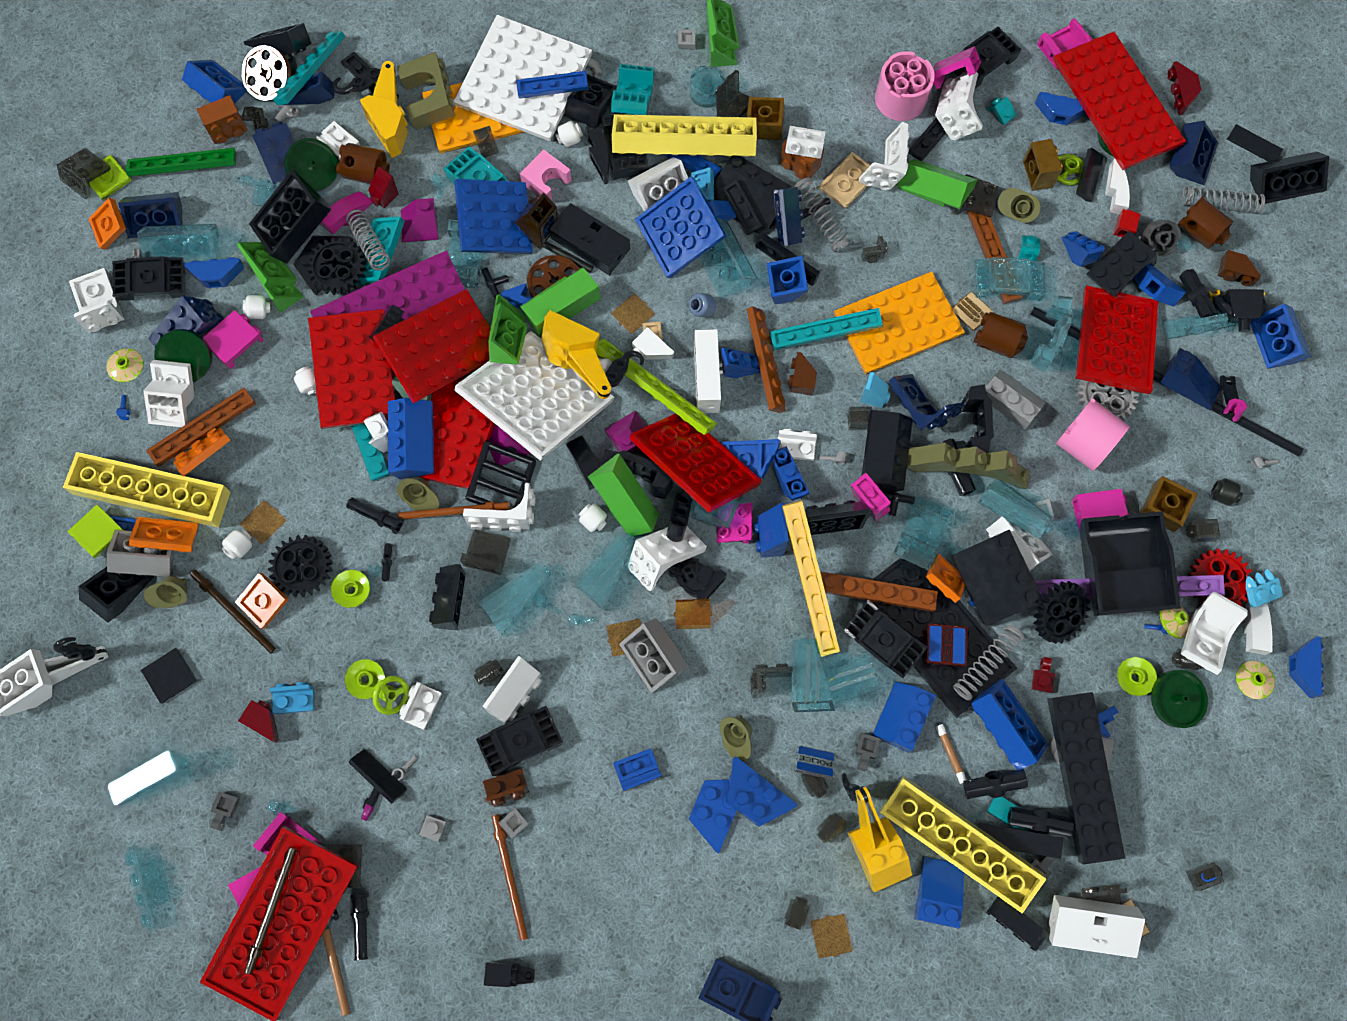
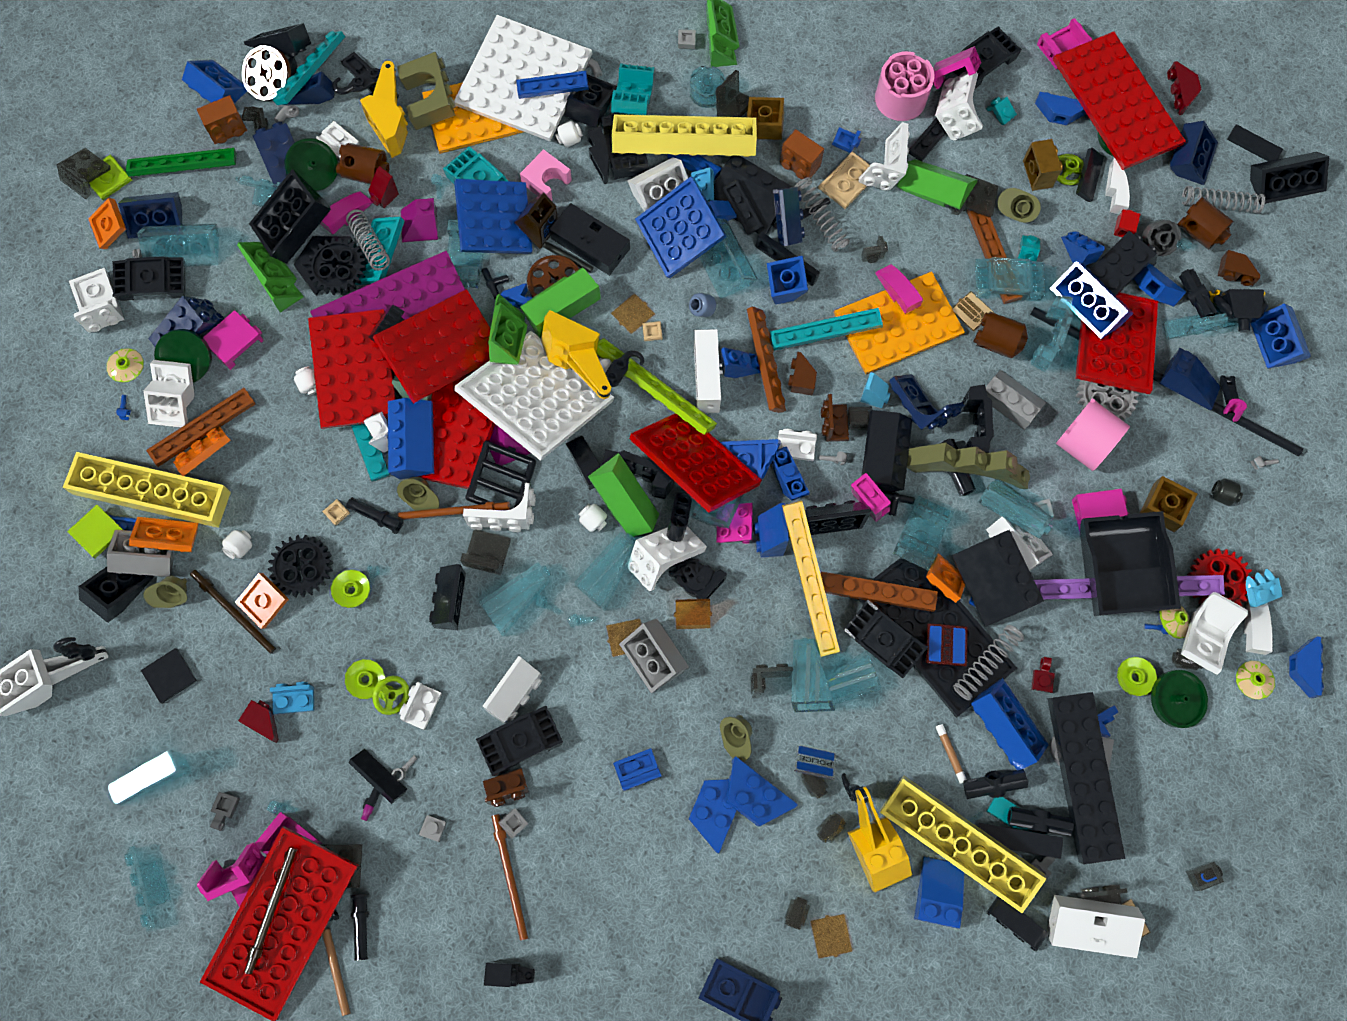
(215, 272): blue slope -> none
(221, 880): none -> dark pink panel
(256, 307): white head -> none
(262, 522): clear orange piece -> none
(336, 512): none -> tan tile
(386, 562): black piece -> none
(486, 141): clear smoke bracket -> none
(488, 672): clear smoke brick -> none
(621, 430): magenta slope -> none
(652, 346): white slope -> none
(805, 142): white bracket -> none
(835, 420): none -> reddish brown bracket
(846, 140): none -> blue bracket
(867, 748): dark grey plate -> none
(899, 288): none -> dark pink slope
(903, 716): blue slope -> none
(1061, 612): black gear -> none
(1092, 300): none -> blue slope
(1203, 530): clear smoke brick -> none

